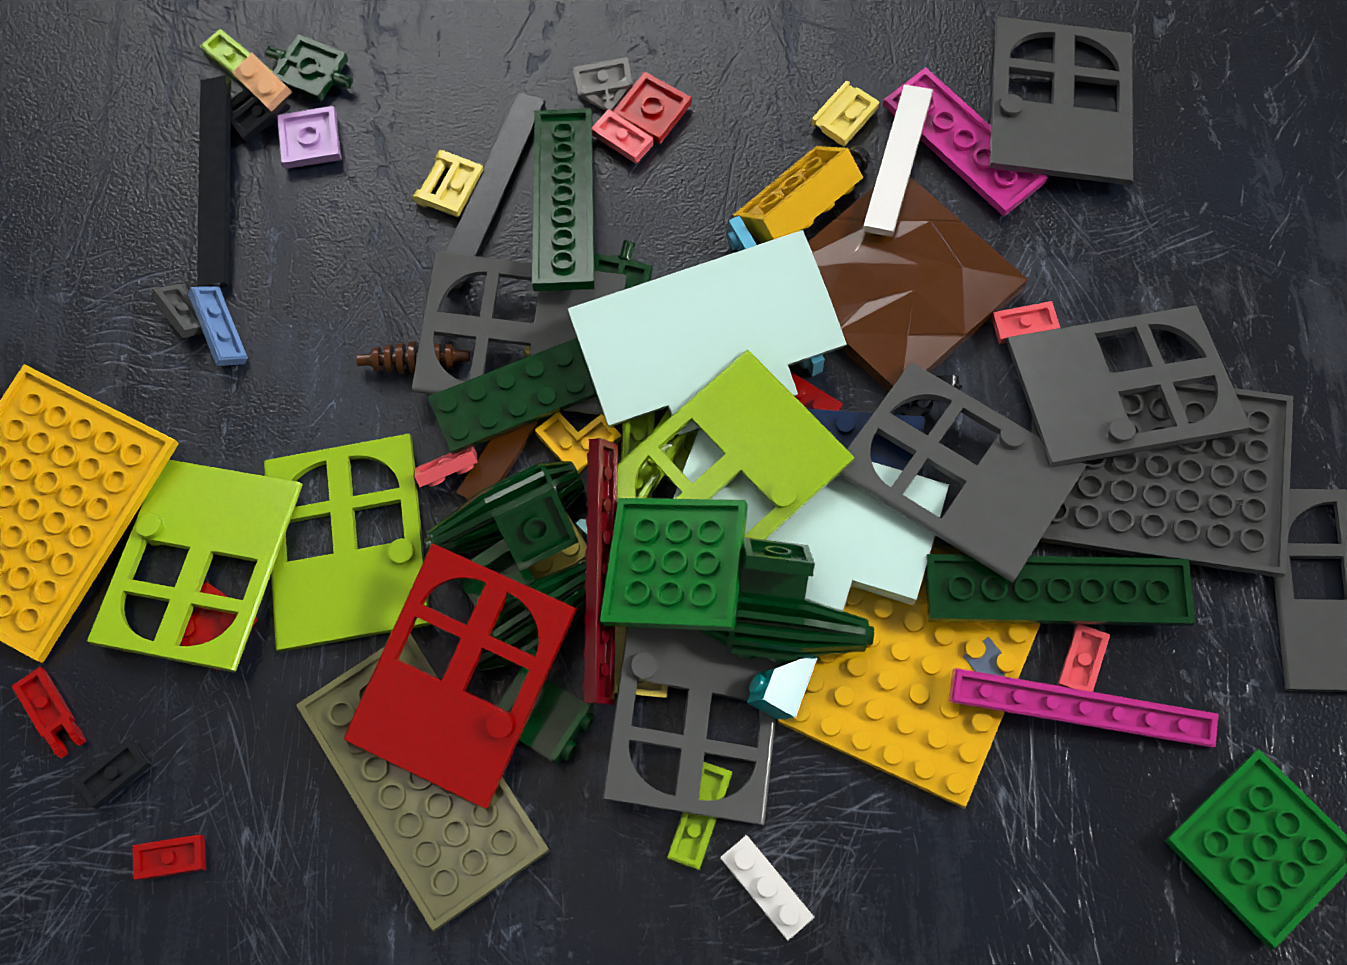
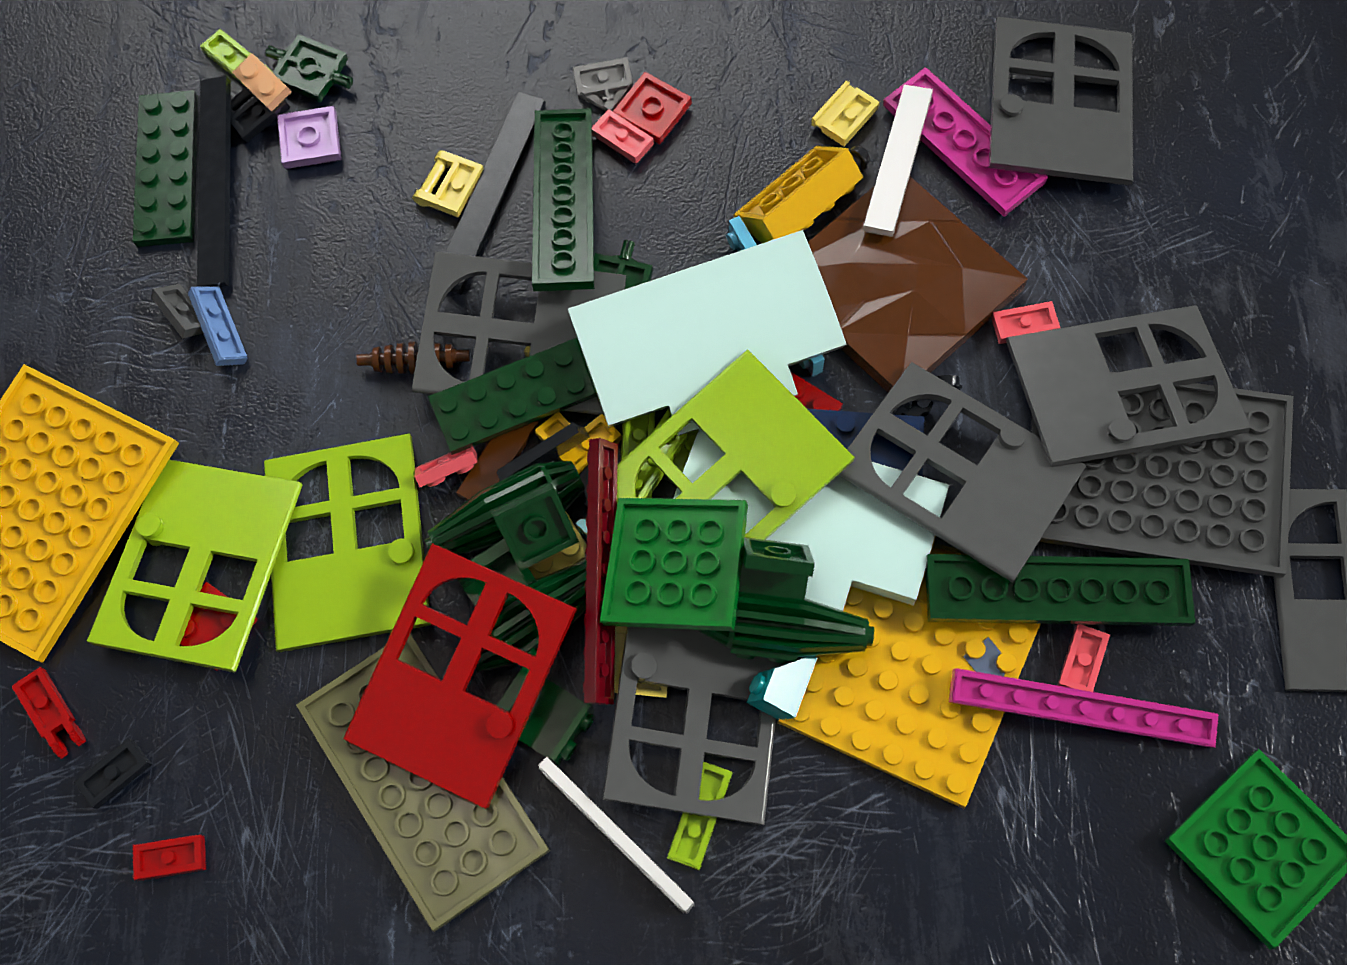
(165, 169): none -> dark green plate
(547, 450): none -> black tile
(616, 836): none -> white tile
(767, 887): white plate -> none

